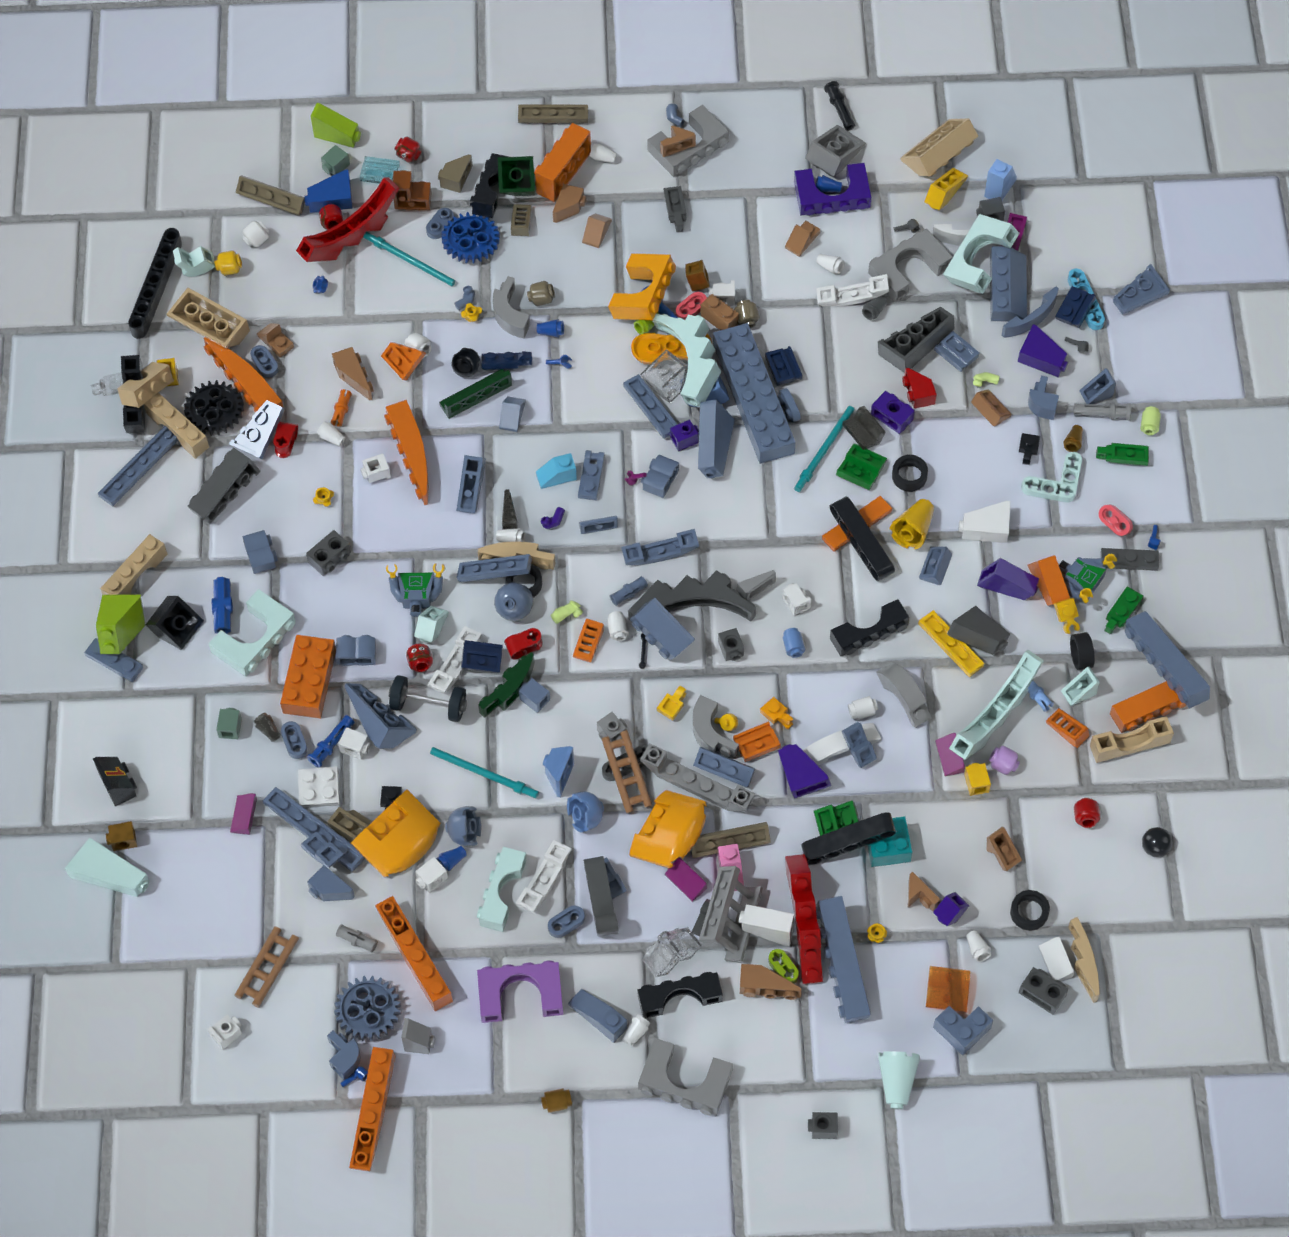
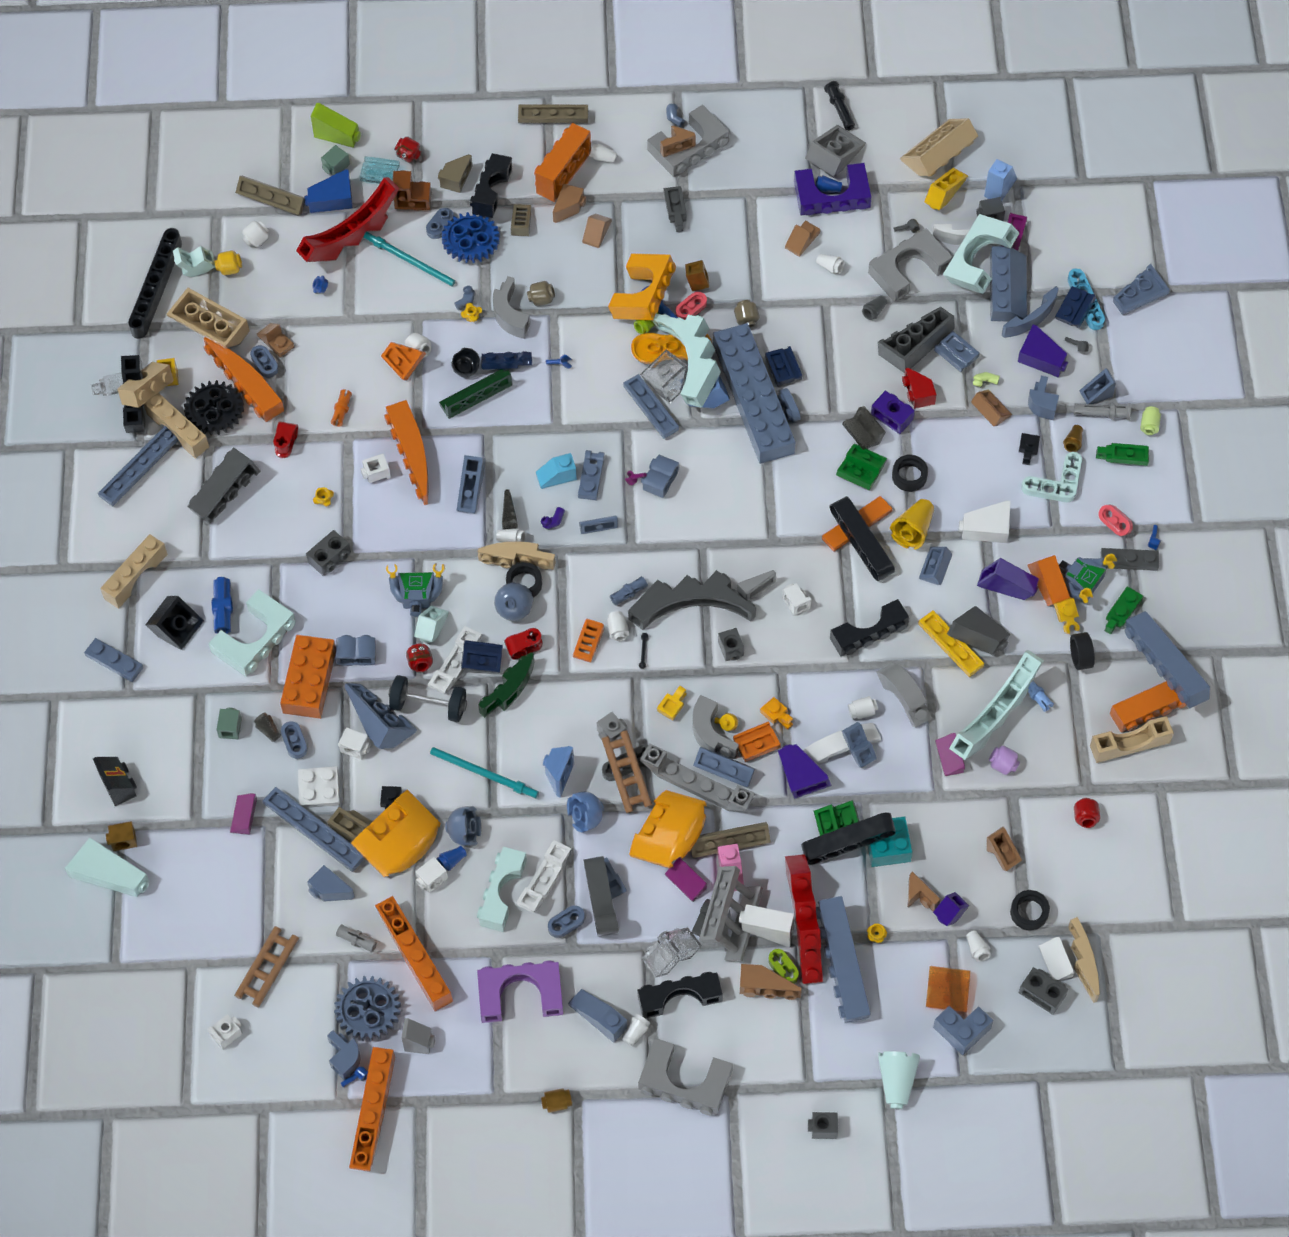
(118, 622): lime slope -> none
(259, 551): sand blue brick -> none
(260, 430): wing -> none
(322, 851): sand blue slope -> none
(325, 748): blue pin -> none
(330, 216): red head -> none
(330, 434): white cone -> none
(350, 371): medium nougat slope -> none
(494, 568): sand blue plate -> none
(511, 413): slope -> none
(516, 176): dark green slope -> none
(534, 695): sand blue brick -> none
(551, 328): blue cone -> none
(564, 611): yellowish green arm -> none
(661, 550): sand blue slope -> none
(661, 629): sand blue slope -> none
(684, 435): dark purple brick -> none
(714, 438): sand blue slope -> none
(719, 313): medium nougat brick -> none
(724, 292): white brick -> none
(793, 642): medium blue brick -> none
(806, 474): teal bar -> none
(853, 294): white slope -> none
(977, 779): yellow brick -> none
(1077, 736): orange slope -> none
(1081, 687): light aqua slope -> none
(1157, 842): black hair -> none

